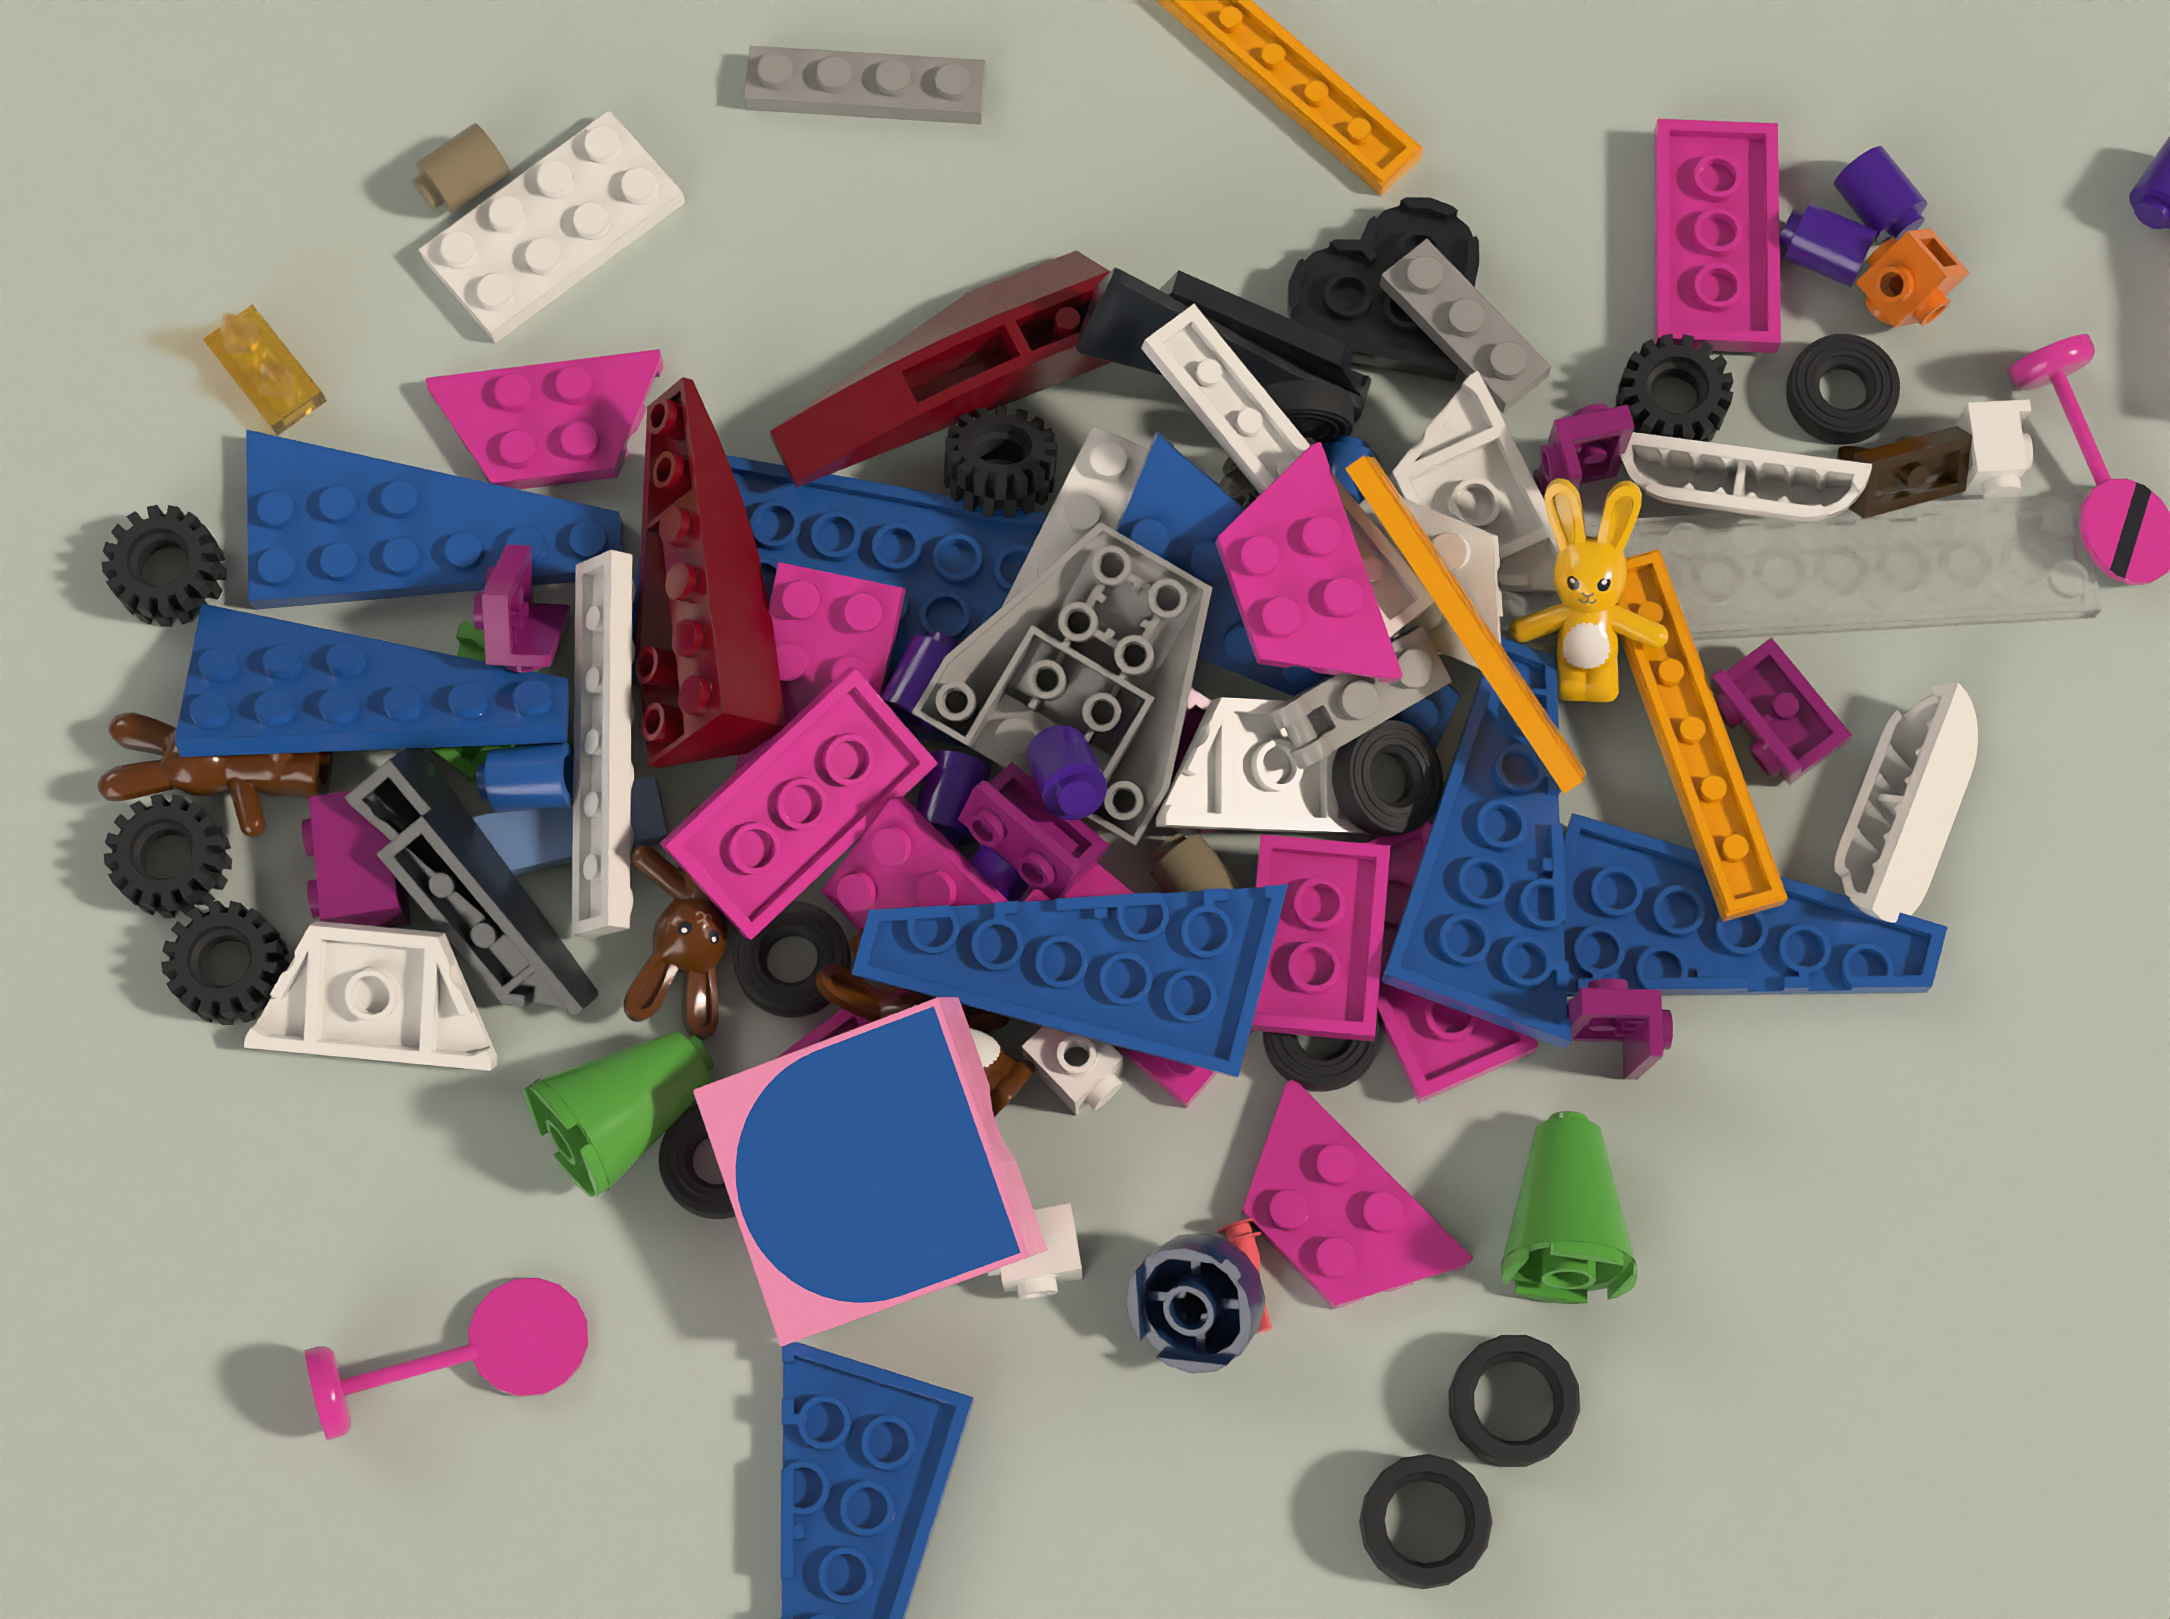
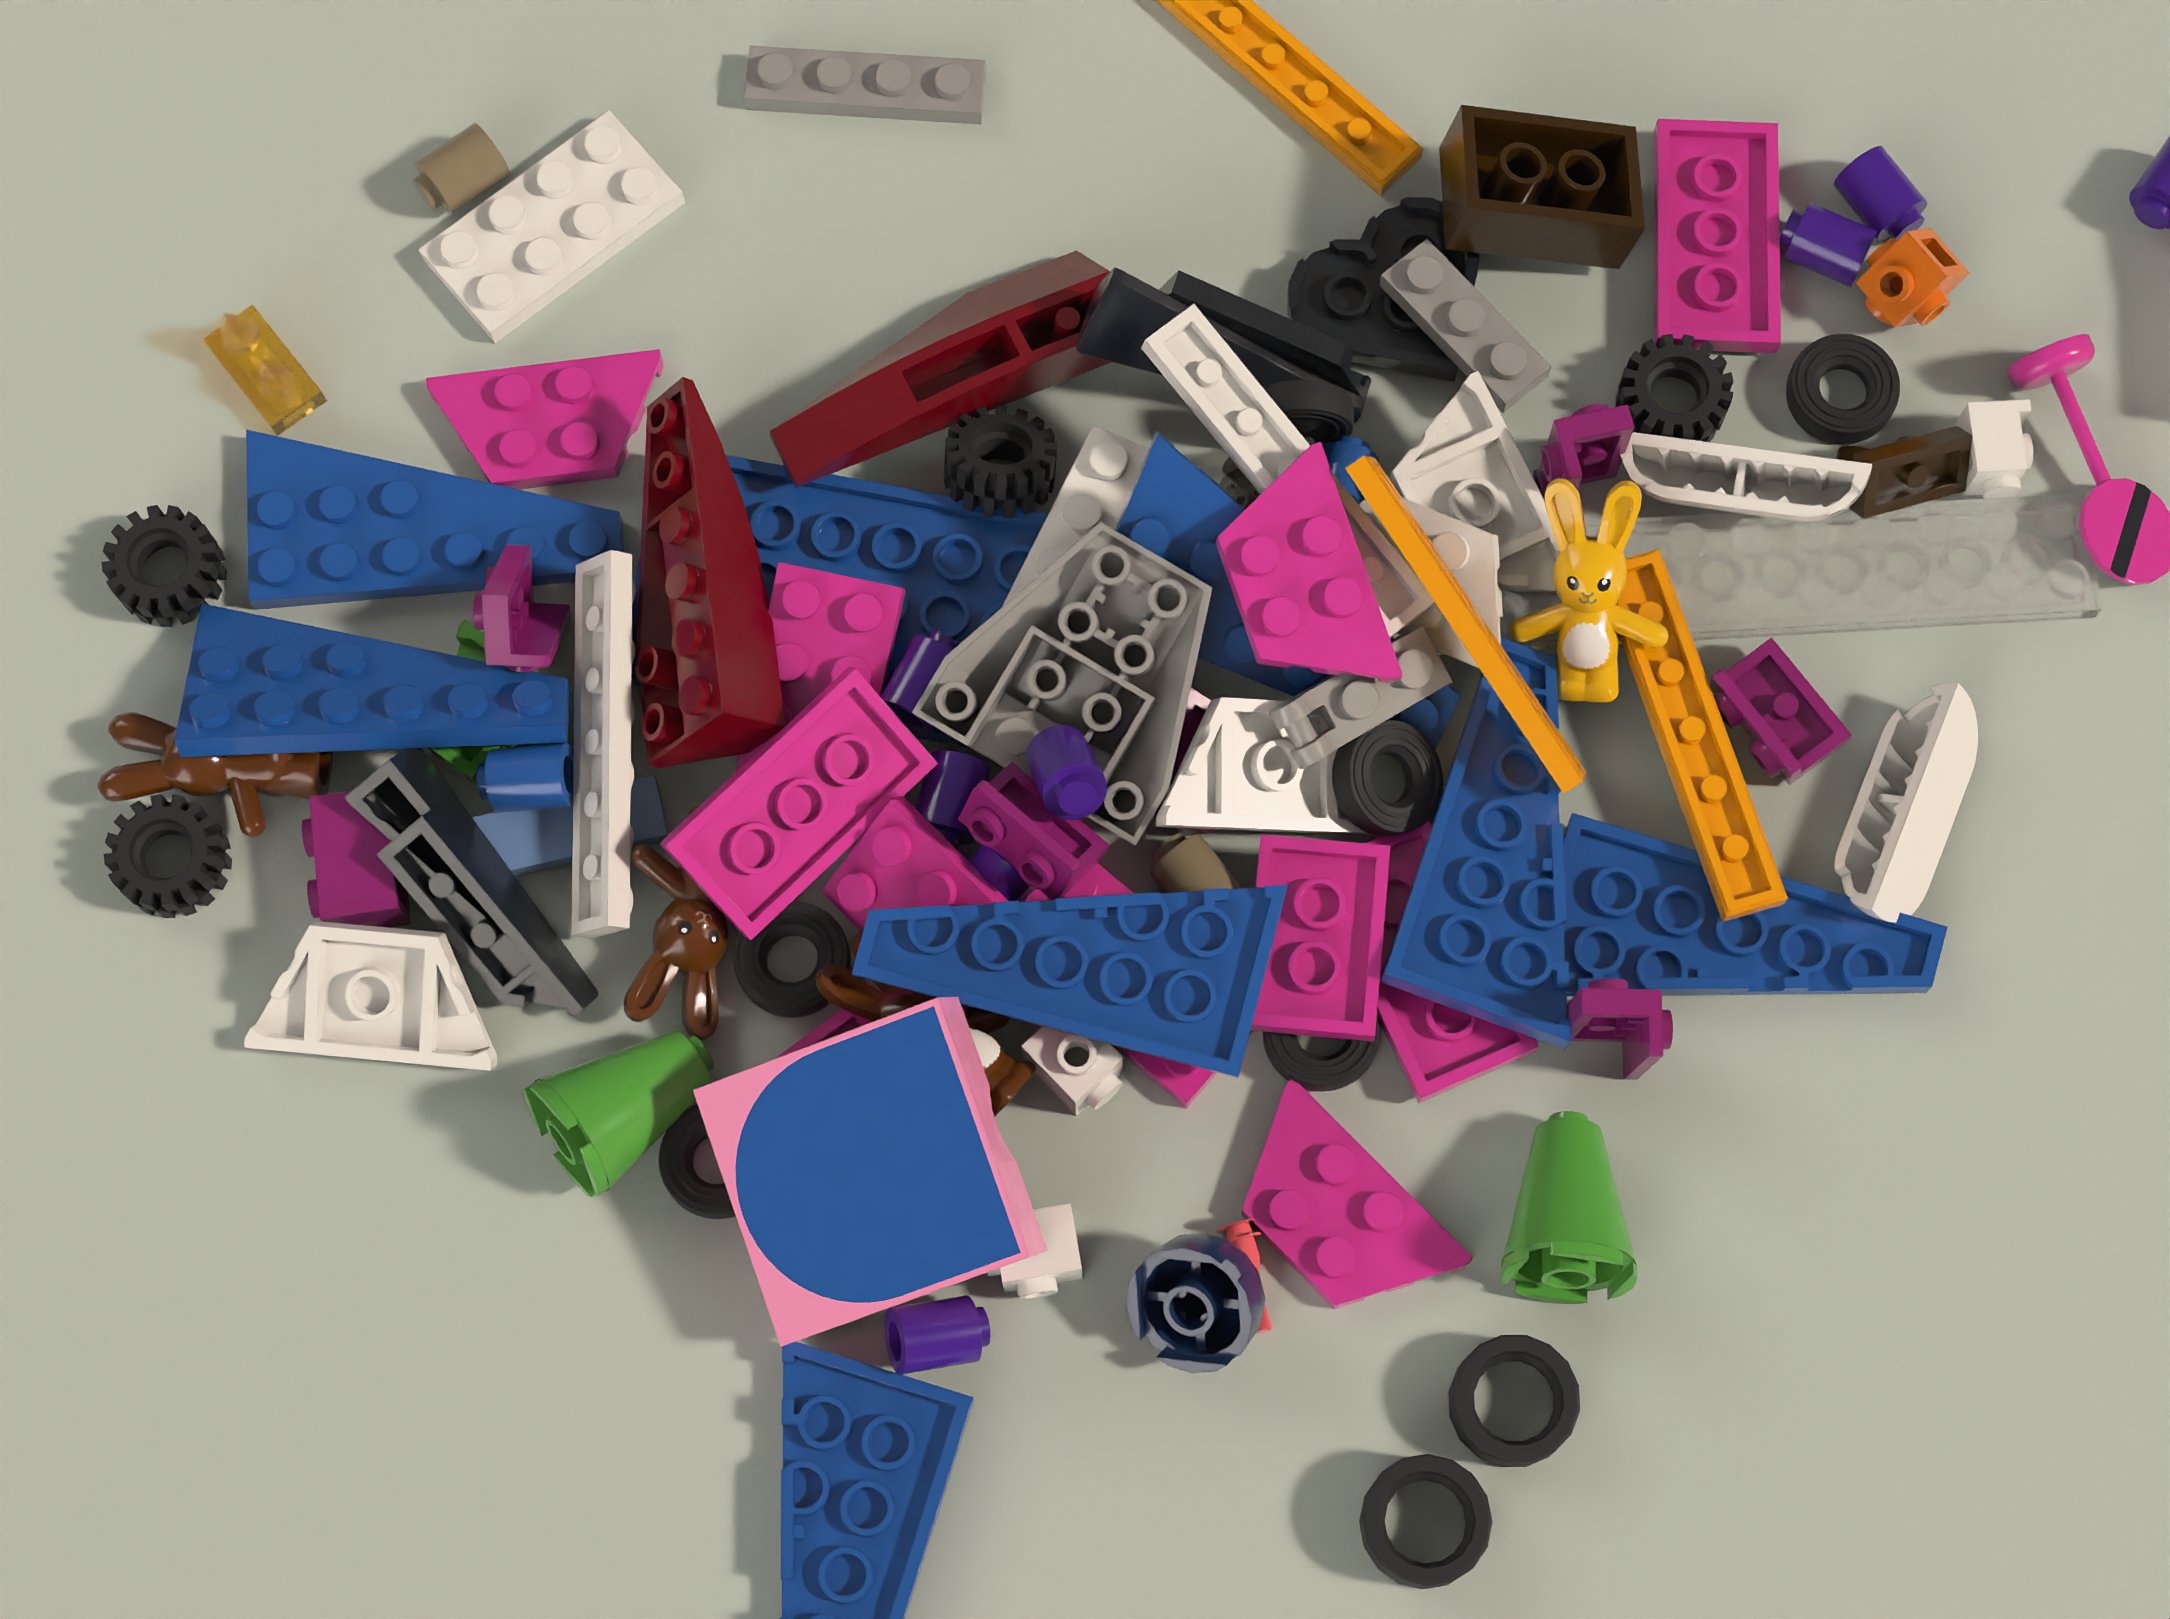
(202, 934): black tyre -> none
(521, 1339): dark pink piece -> none
(935, 1334): none -> dark purple brick
(1541, 187): none -> dark brown brick

